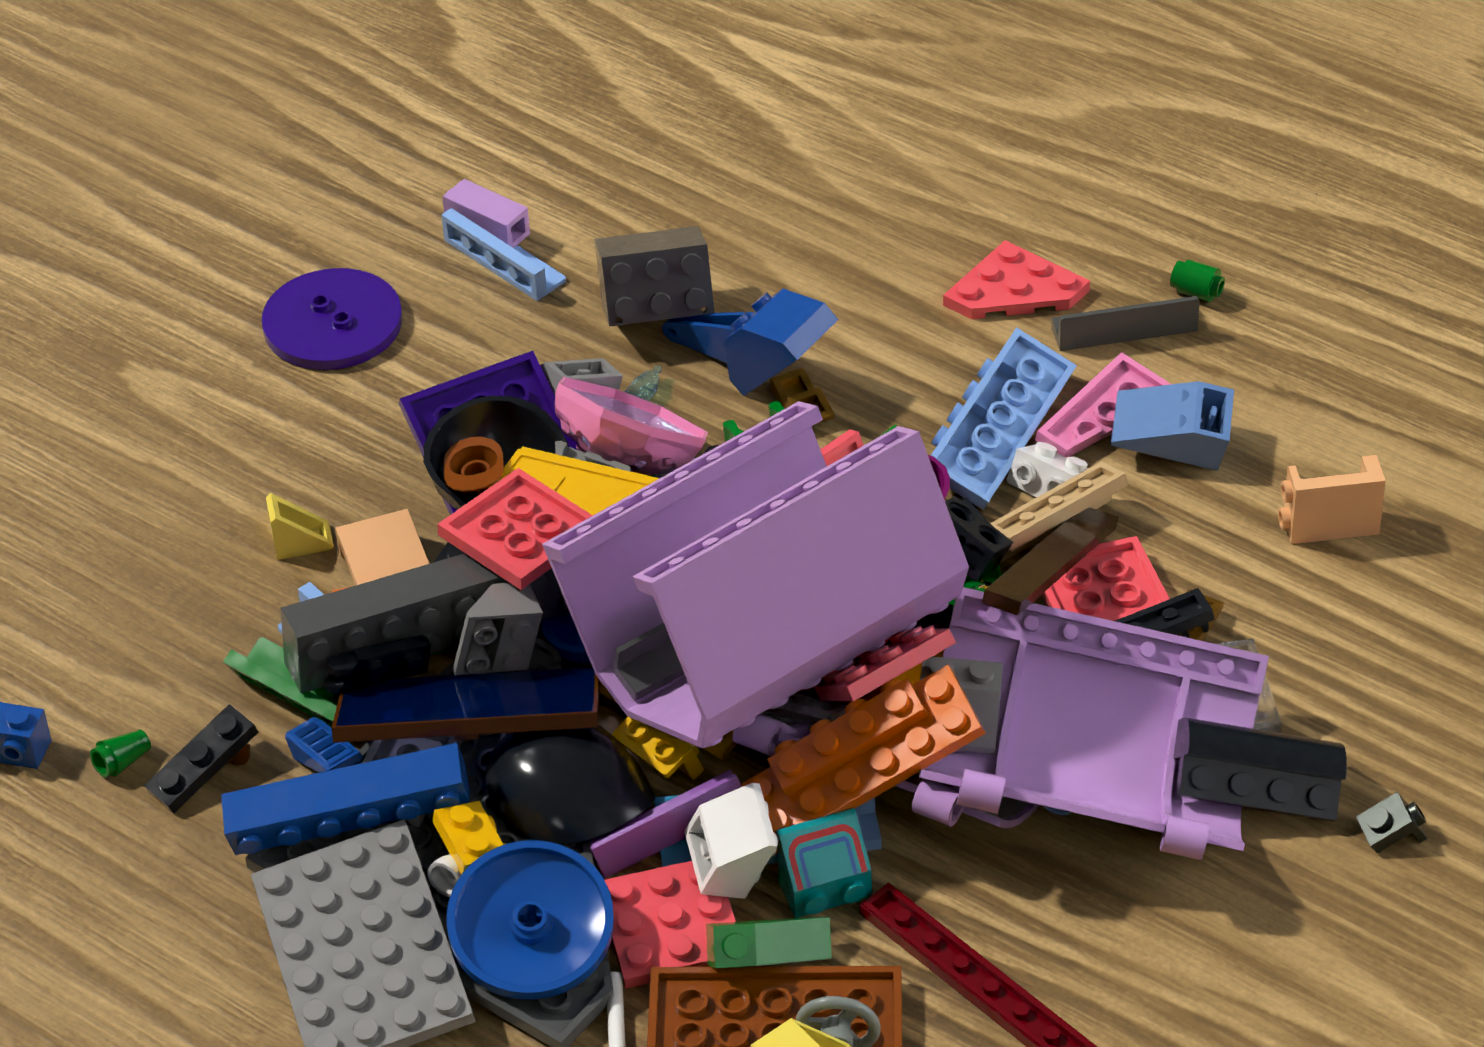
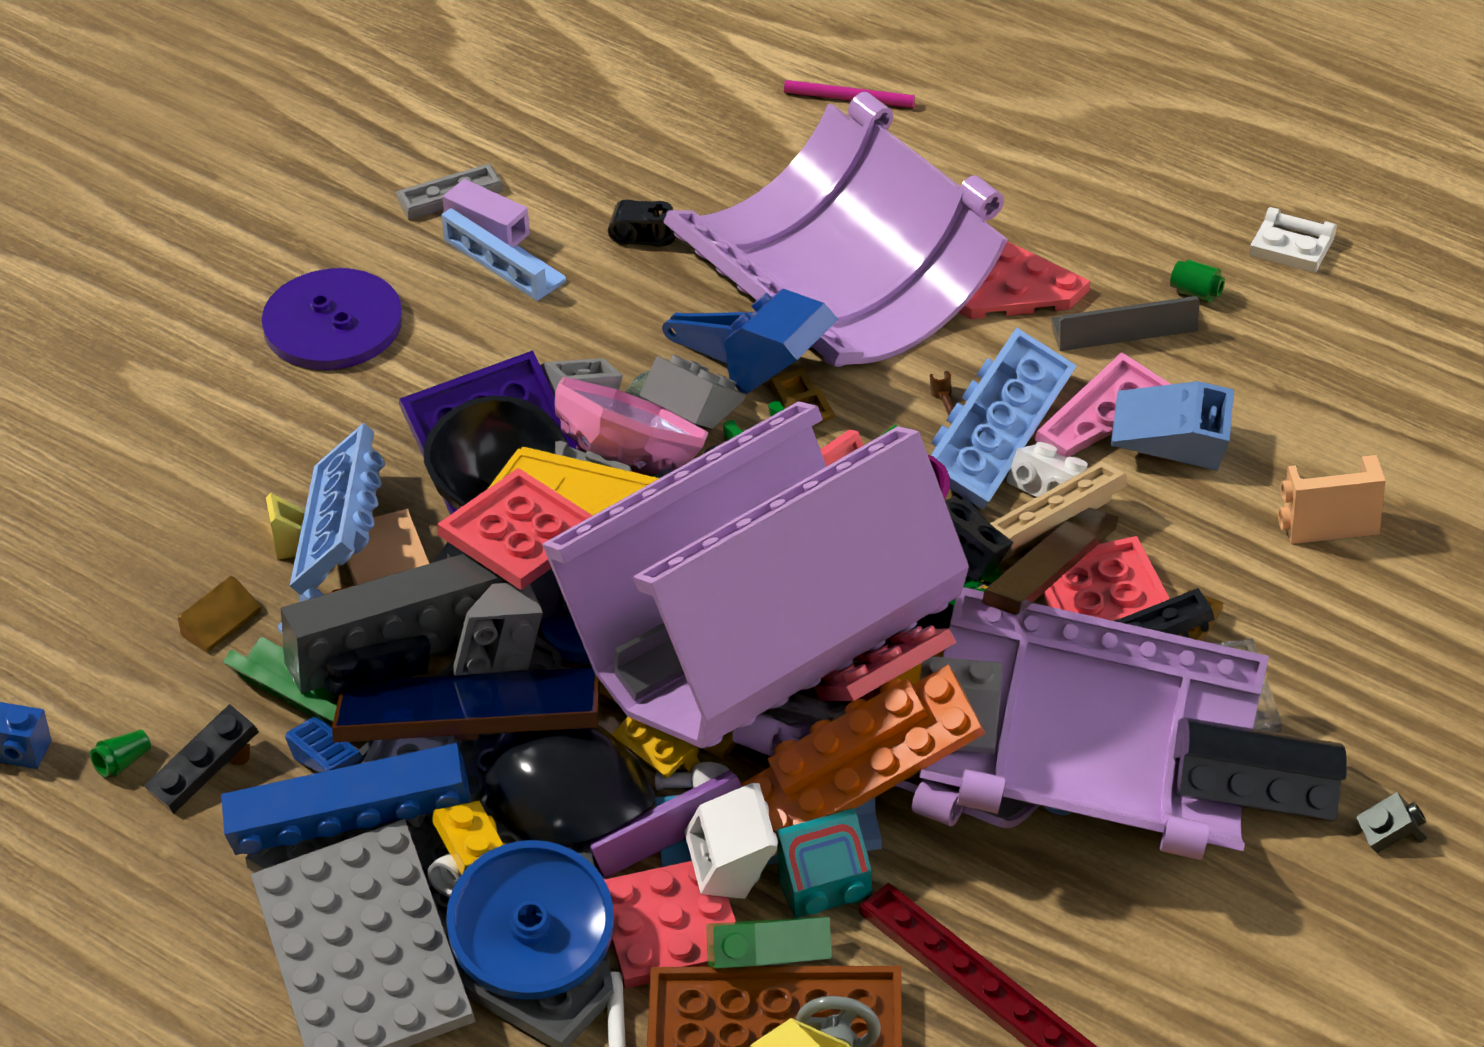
(218, 614): none -> pearl gold slope
(338, 509): none -> light blue plate
(428, 198): none -> light grey tile
(473, 465): dark orange piece -> none
(640, 222): none -> black piece
(654, 275): dark grey container -> none
(691, 391): none -> light grey slope
(700, 774): none -> white bar
(847, 93): none -> dark pink bar
(860, 230): none -> lavender panel
(942, 389): none -> reddish brown hand
(1289, 247): none -> white plate

